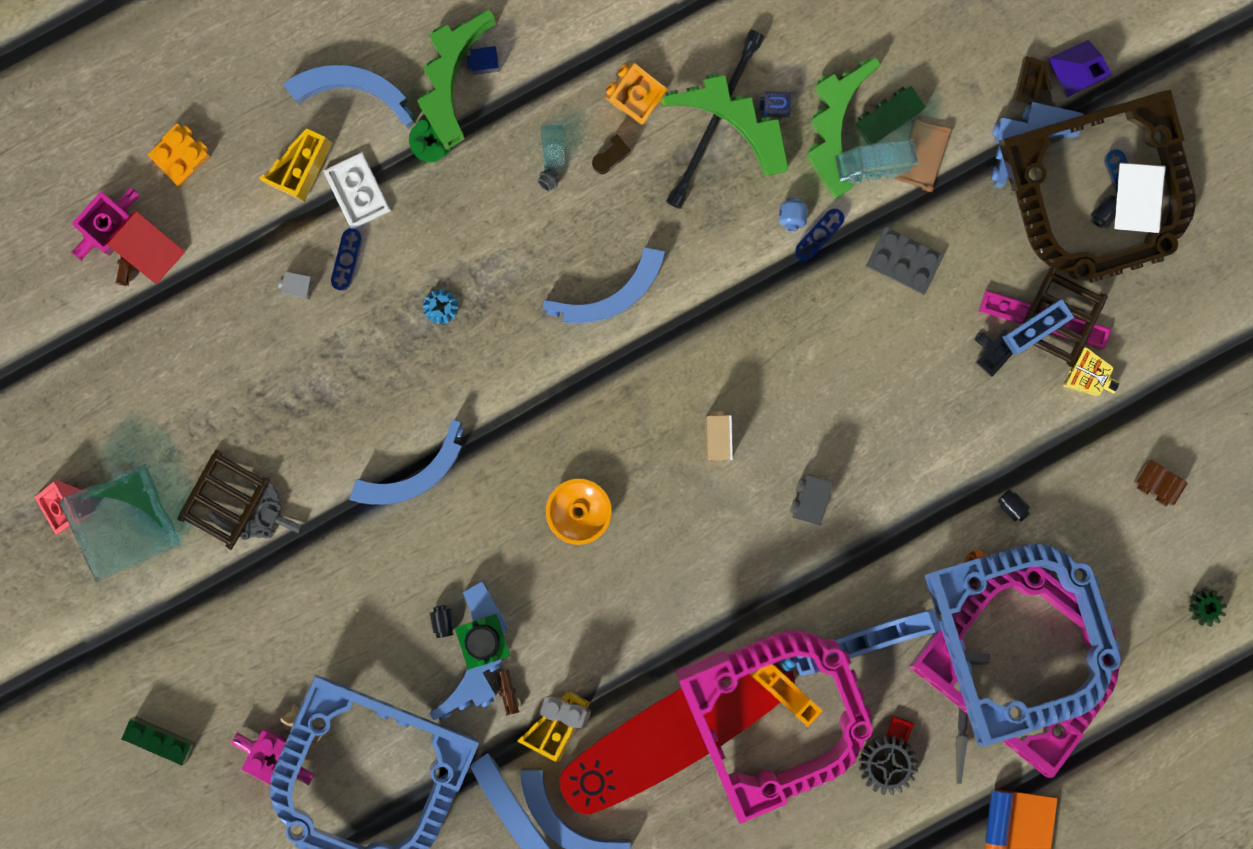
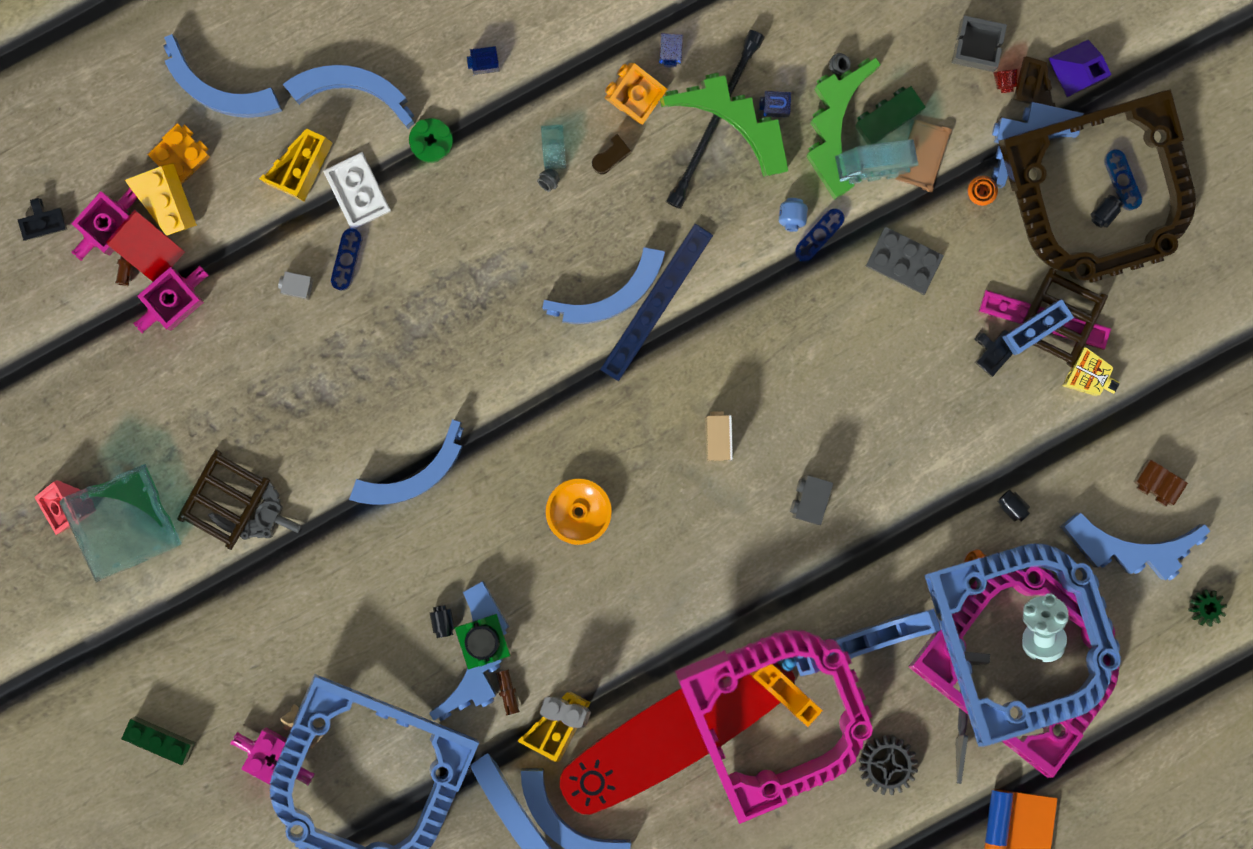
(41, 222): none -> black plate
(157, 301): none -> dark pink brick
(163, 198): none -> yellow wedge
(238, 105): none -> medium blue arch
(442, 72): bright green arch -> none
(450, 309): dark azure gear -> none
(656, 302): none -> dark blue tile
(671, 49): none -> clear blue brick
(839, 63): none -> dark grey plate
(899, 728): red tile -> none
(978, 42): none -> dark grey piece
(986, 184): none -> orange cone
(1006, 80): none -> clear red hat
(1044, 632): none -> light aqua piece
(1140, 197): white tile -> none
(1160, 556): none -> medium blue arch

